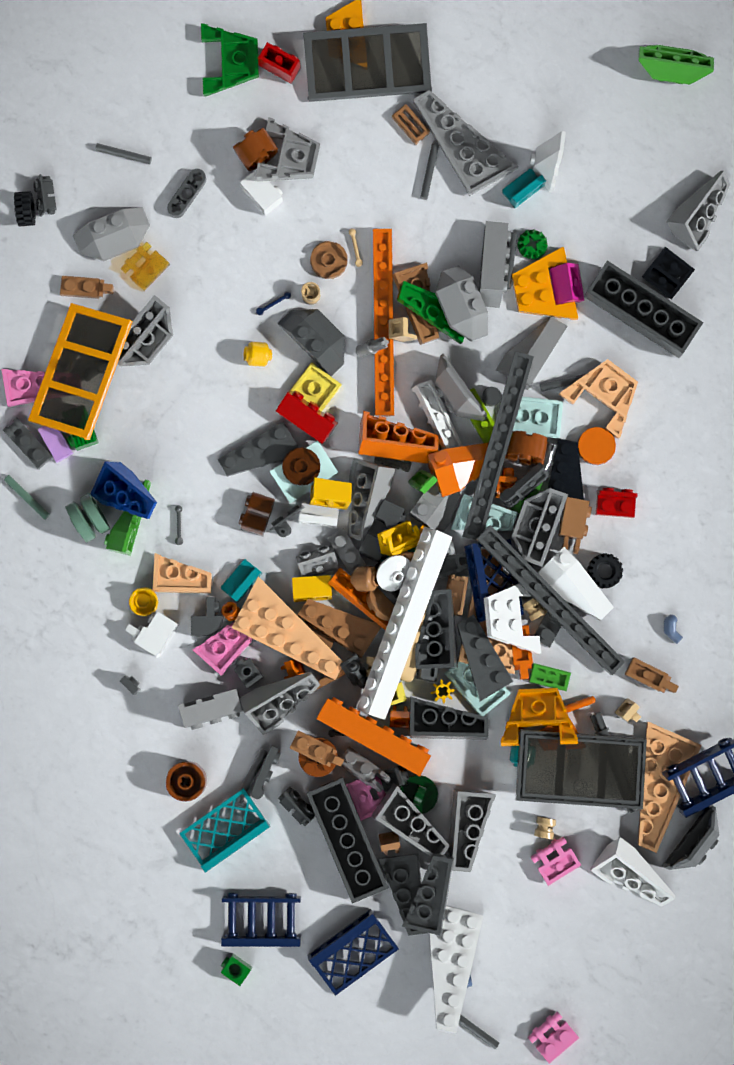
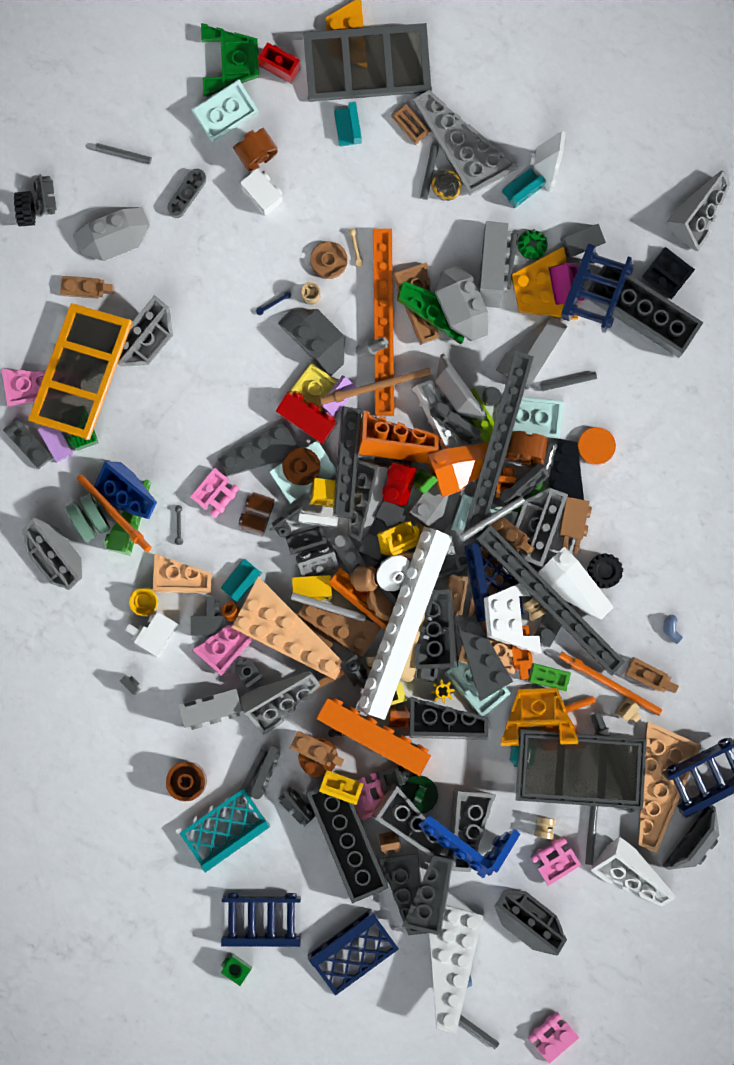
(29, 499): sand green bar -> none
(52, 554): none -> light grey wedge
(135, 535): none -> orange bar
(149, 270): clear yellow plate -> none
(210, 488): none -> bright pink plate
(225, 110): none -> light aqua tile
(257, 354): yellow head -> none
(293, 668): orange tile -> none
(296, 158): light grey wing -> none
(306, 540): none -> dark grey hinge
(328, 607): none -> light grey bar
(339, 396): none -> medium nougat bar
(341, 787): none -> yellow hinge
(342, 384): none -> lavender tile
(347, 462): none -> dark grey tile
(348, 125): none -> teal panel
(363, 769): light grey hinge -> none
(399, 330): tan panel -> none
(399, 483): none -> red brick
(446, 185): none -> clear smoke hair
(454, 422): none -> dark grey hinge
(484, 864): none -> blue bracket
(492, 518): none -> light grey bar
(512, 535): none -> medium nougat hinge
(530, 922): none -> dark grey wedge
(577, 242): none -> dark grey hinge
(577, 664): none -> orange bar
(584, 274): none -> dark blue fence
(591, 835): none -> dark grey bar
(609, 386): light nougat wing -> none
(616, 503): red bracket -> none
(675, 64): bright green wedge -> none

